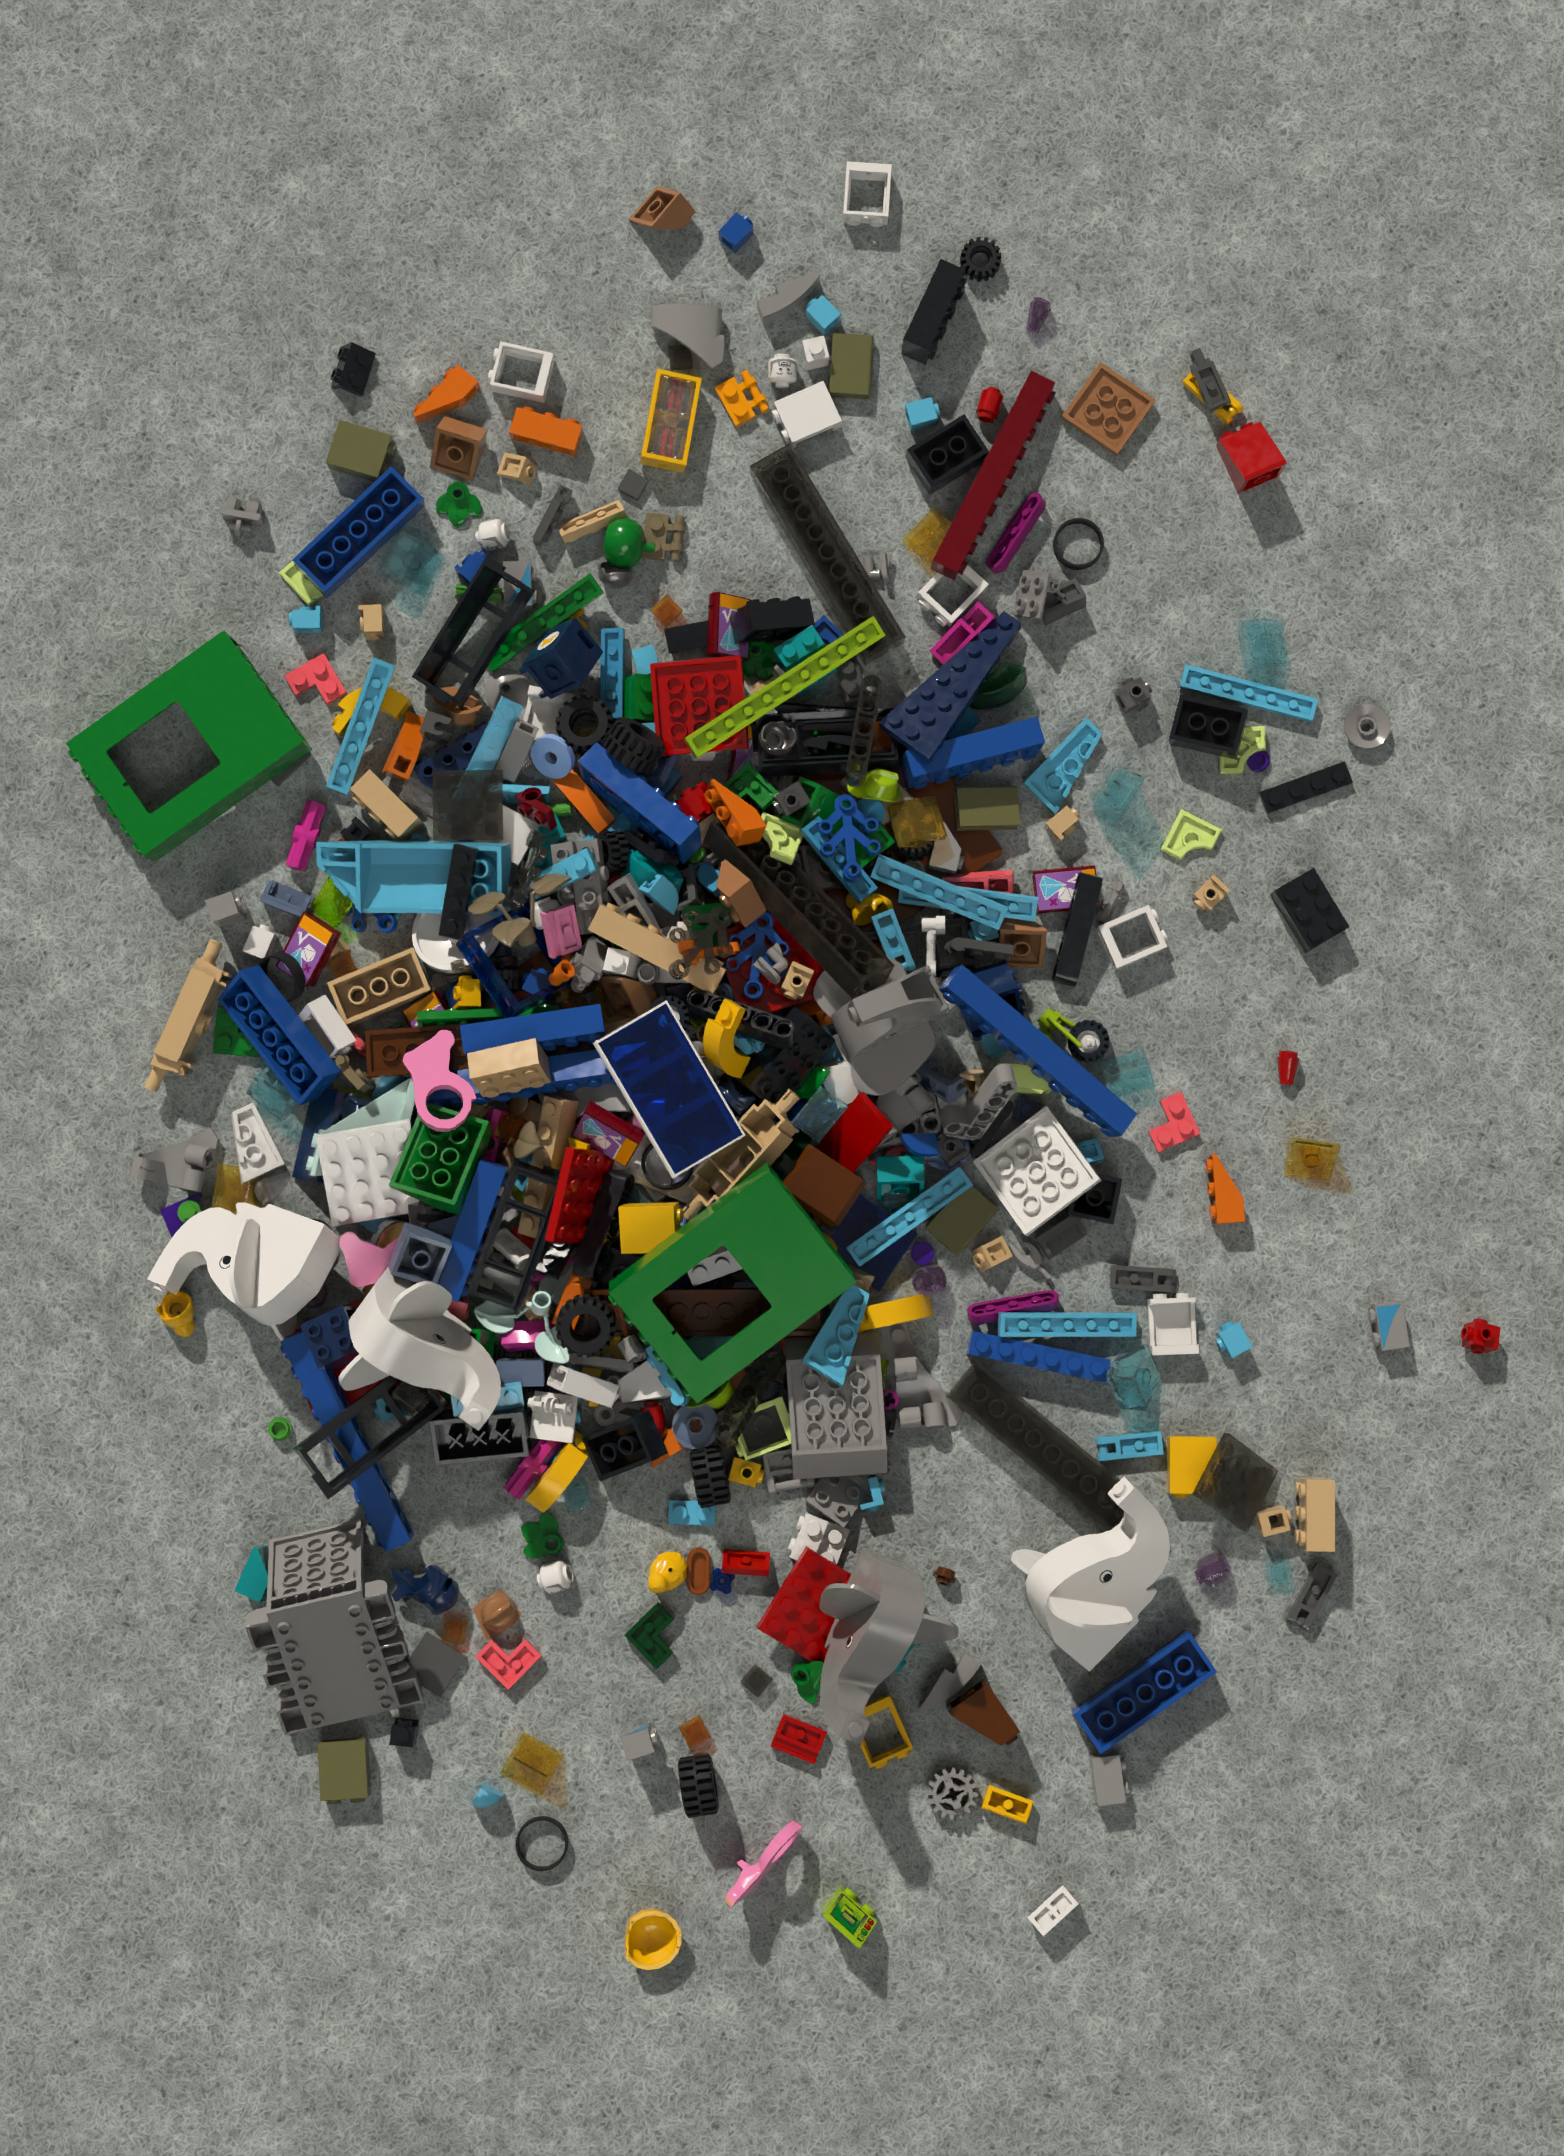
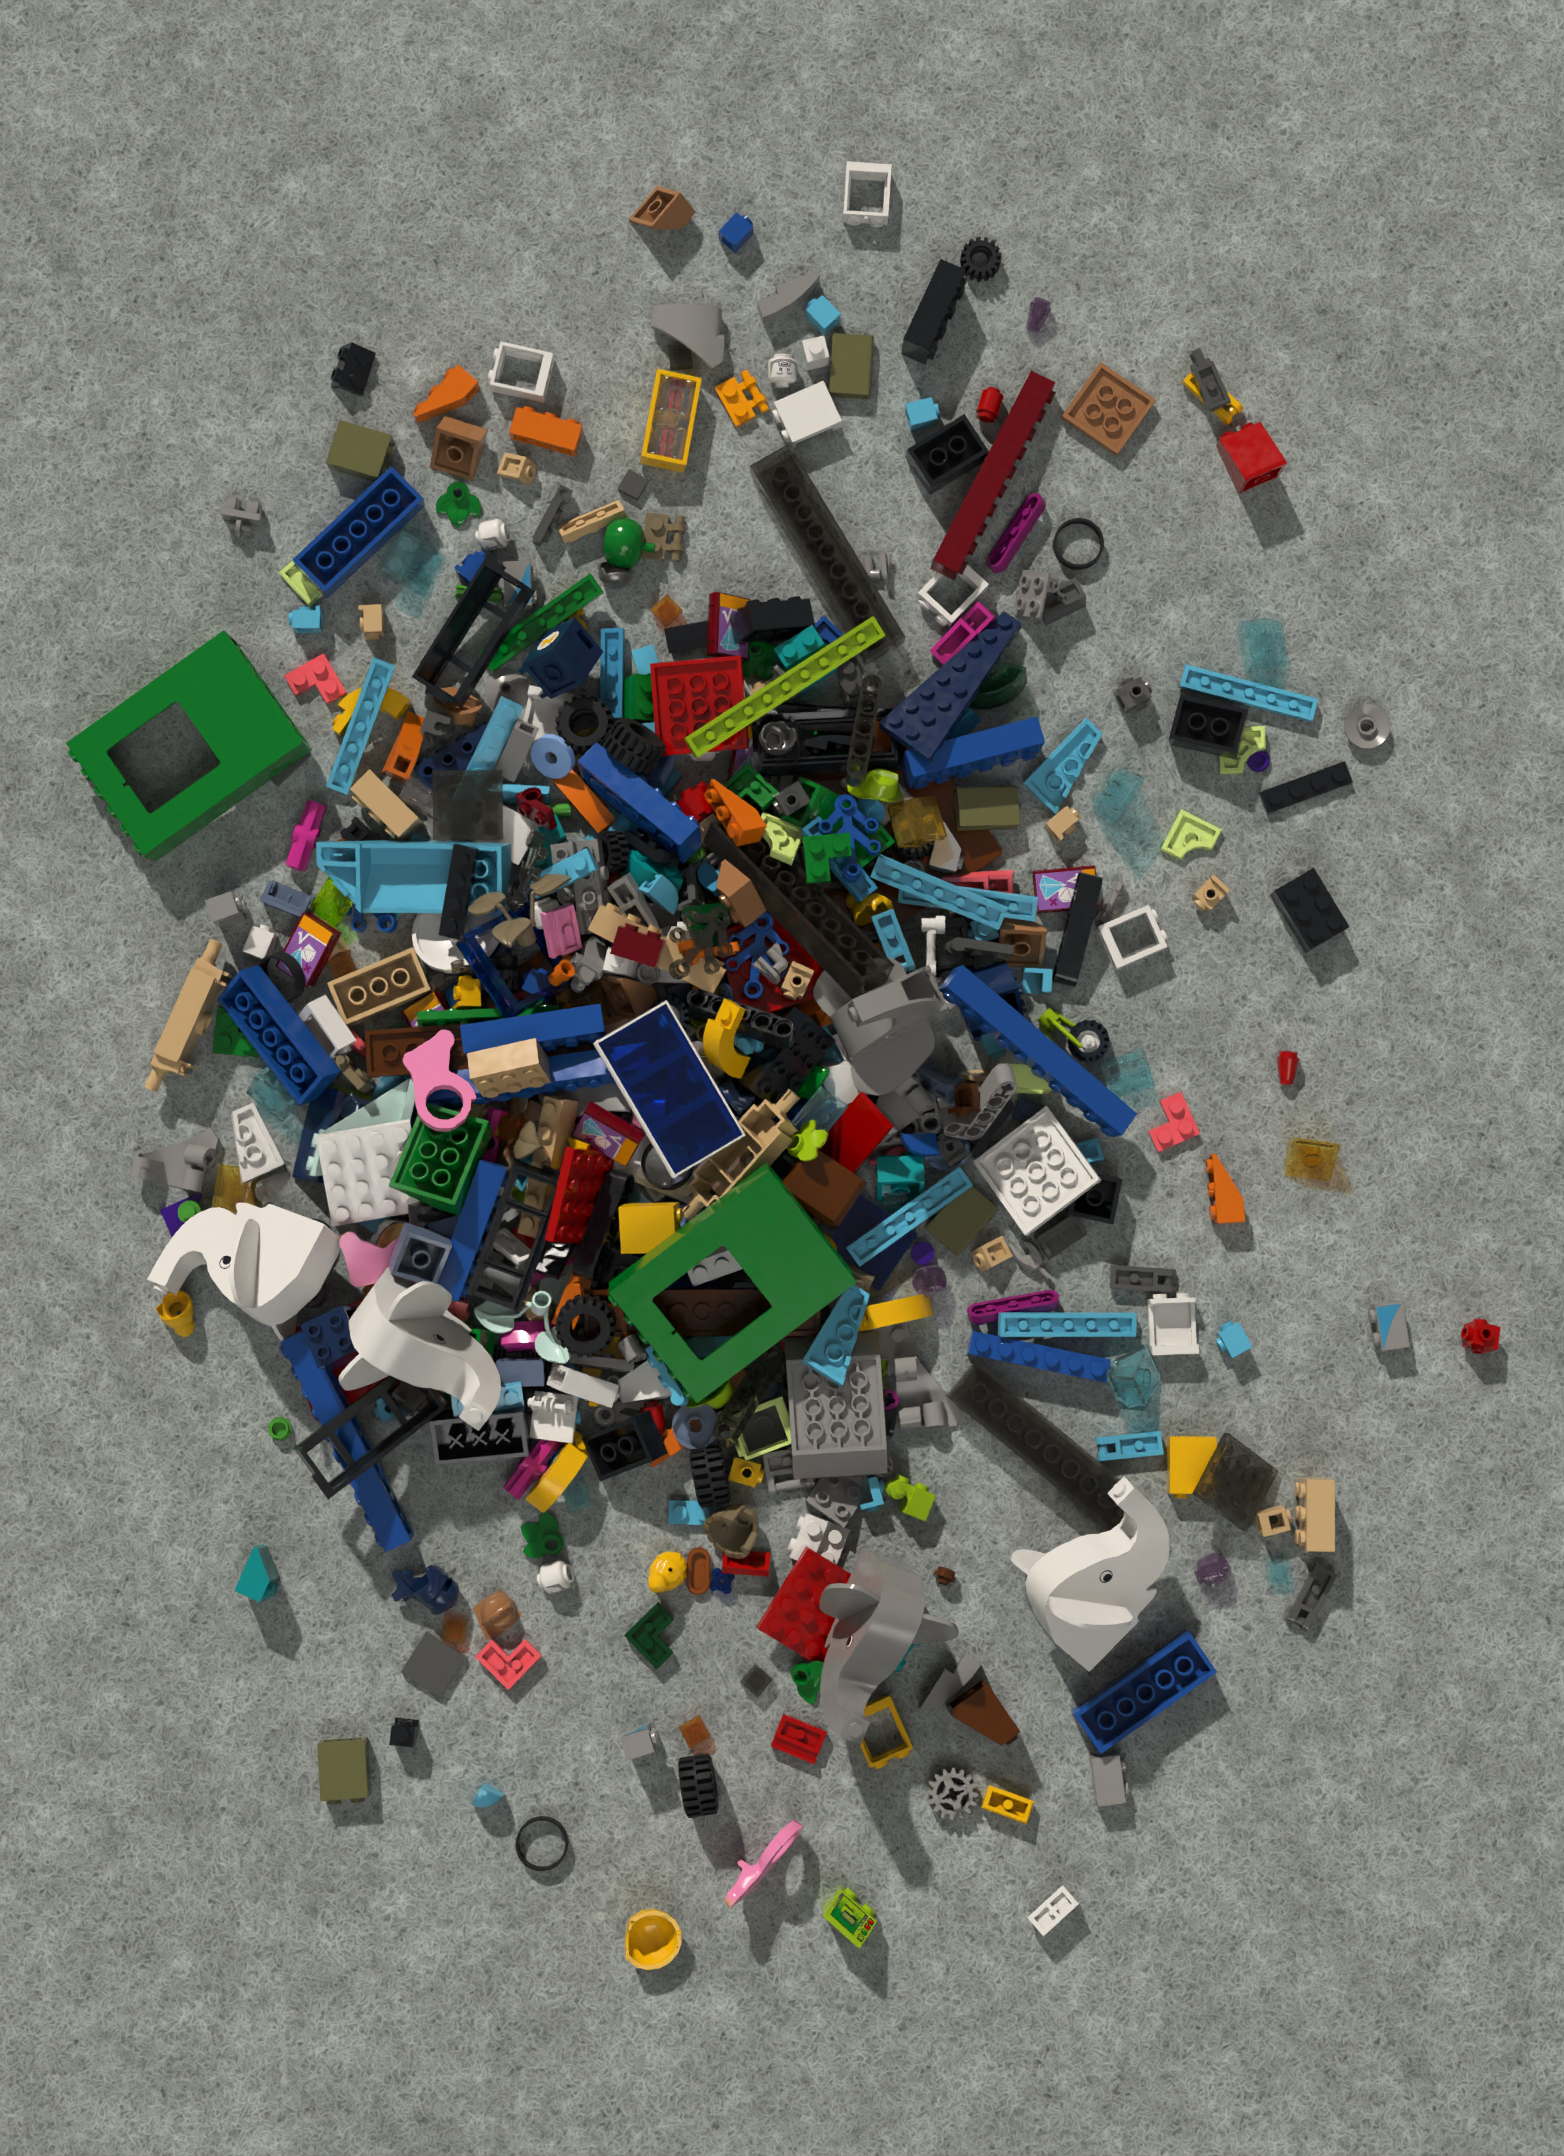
(329, 1633): light grey bracket -> none
(532, 1764): clear yellow slope -> none
(638, 945): none -> dark red brick
(732, 1530): none -> dark tan hair
(807, 1142): none -> lime plate
(819, 850): none -> green plate
(914, 1499): none -> lime brick
(928, 536): clear yellow slope -> none
(965, 1100): none -> reddish brown bracket
(1037, 981): none -> medium azure panel

